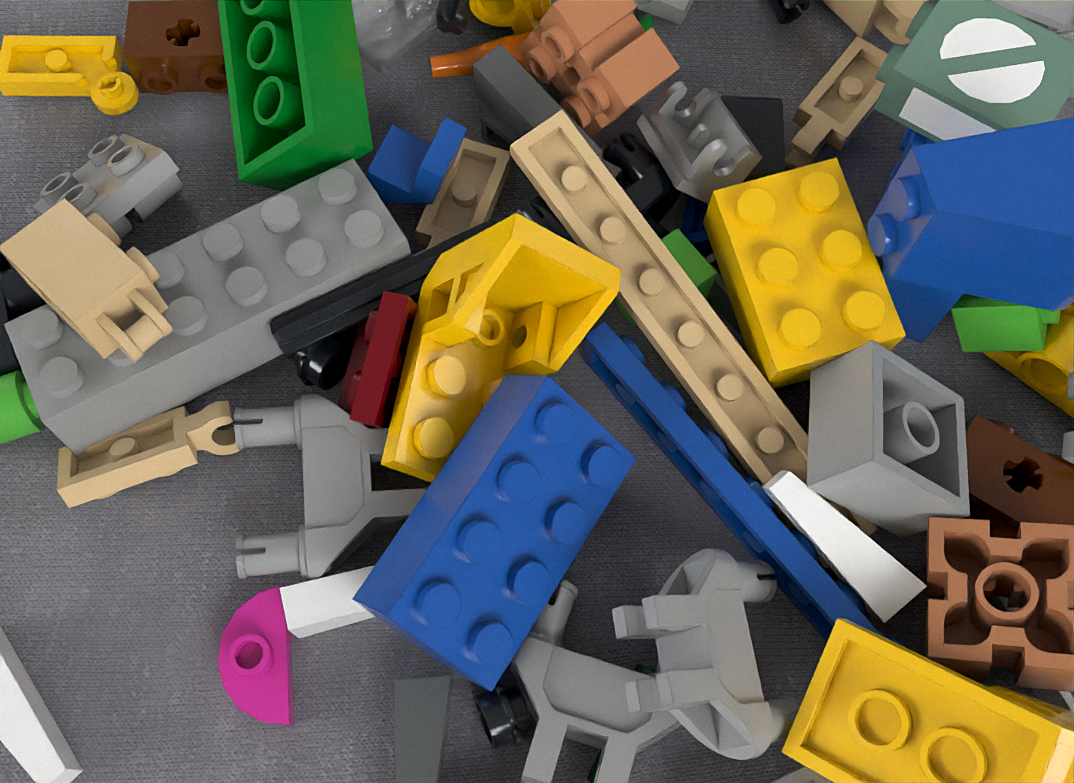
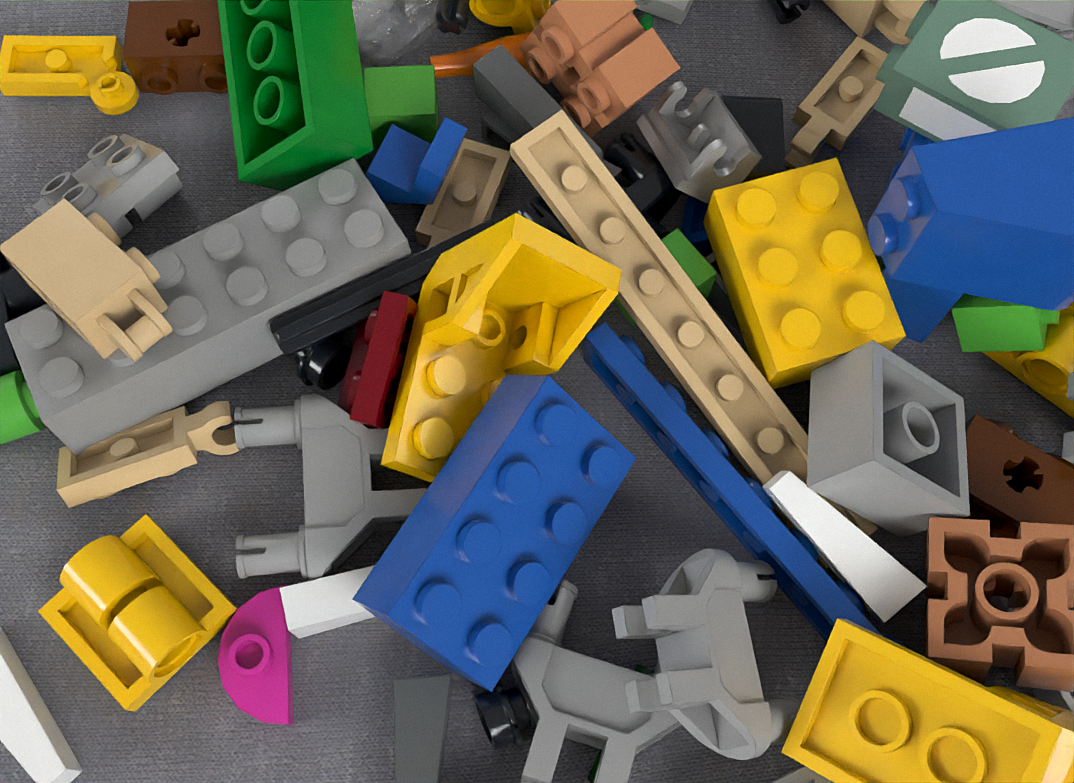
(136, 610): none -> yellow plate
(402, 98): none -> bright green brick

